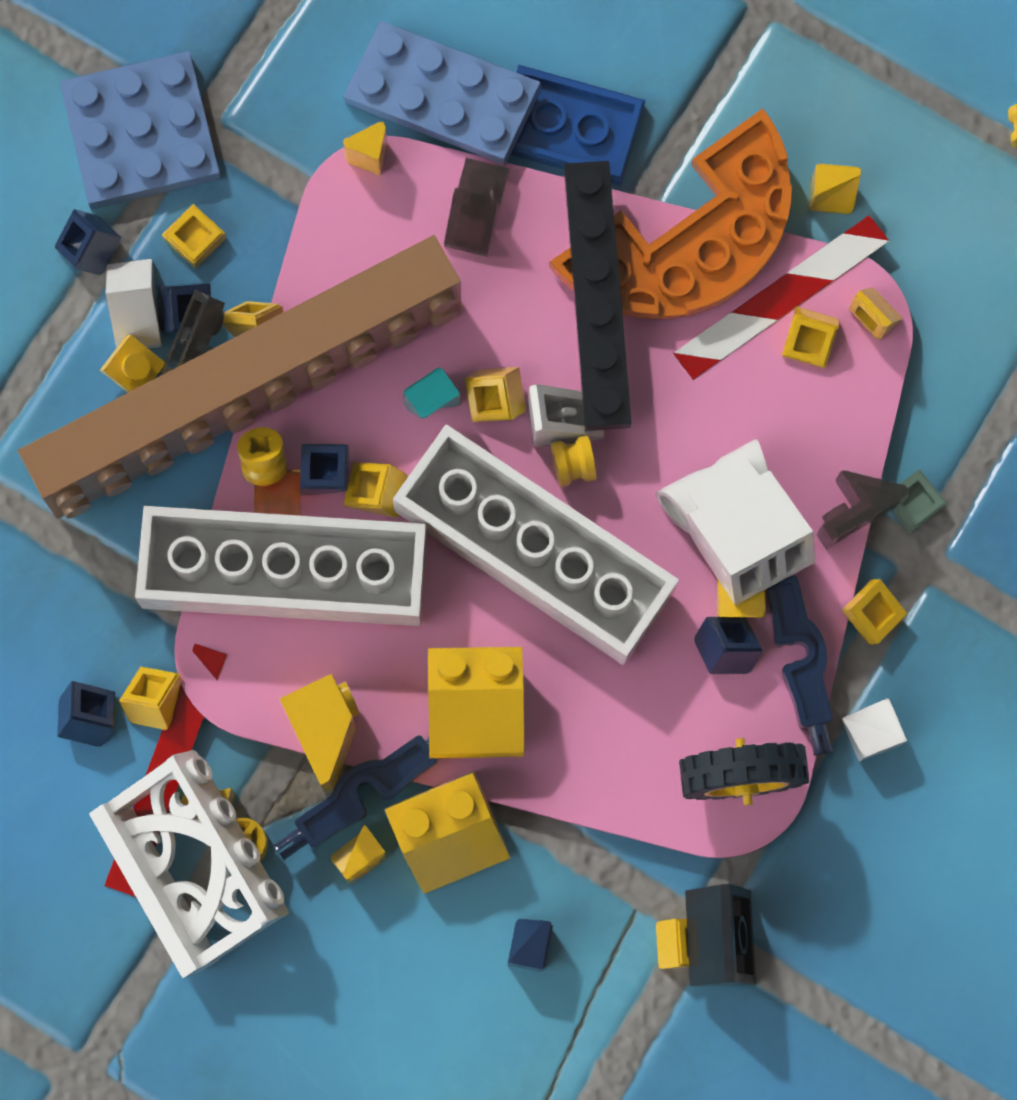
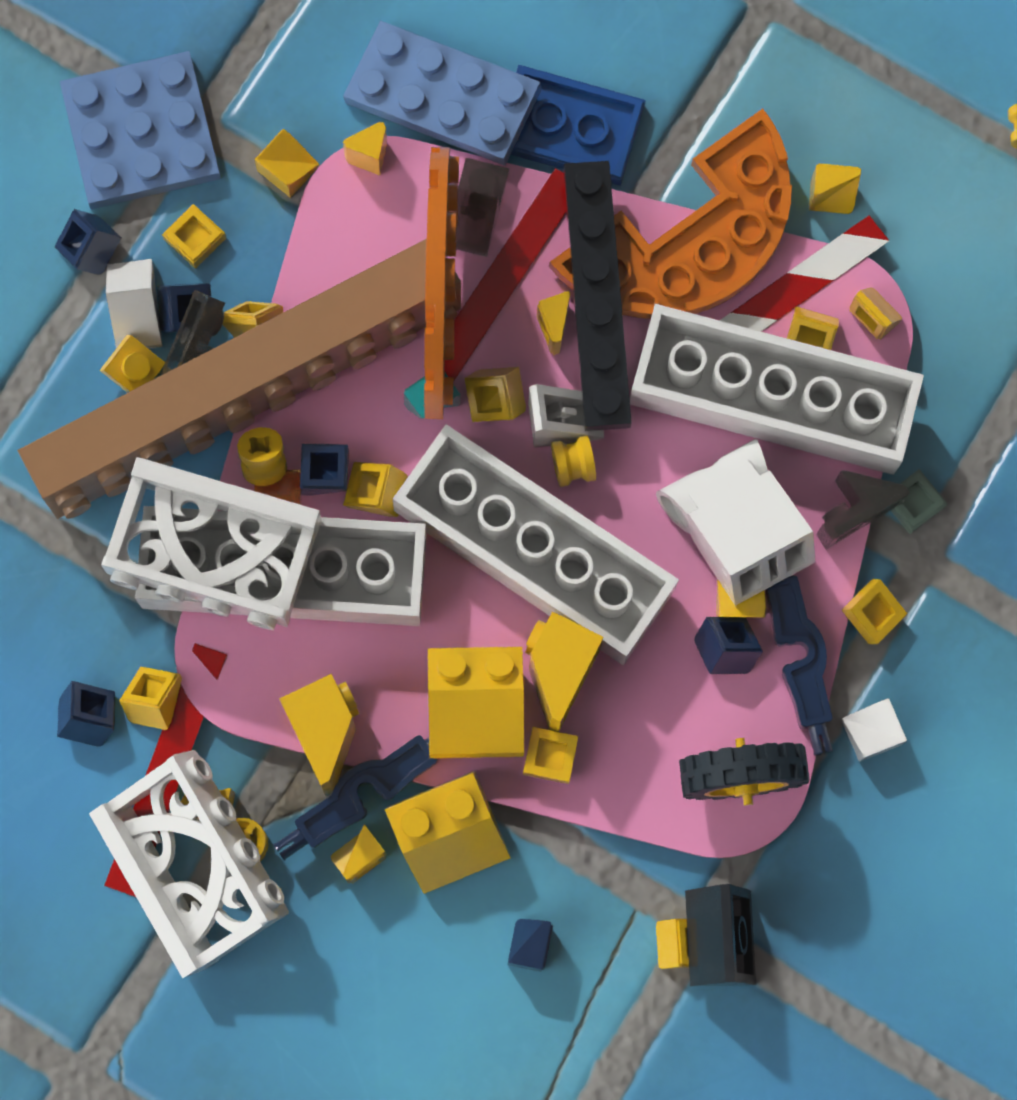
(172, 491): none -> white fence
(286, 163): none -> yellow slope
(440, 279): none -> orange plate
(507, 271): none -> red sticker
(550, 755): none -> yellow plate
(552, 319): none -> yellow slope
(559, 664): none -> yellow slope
(776, 389): none -> white brick

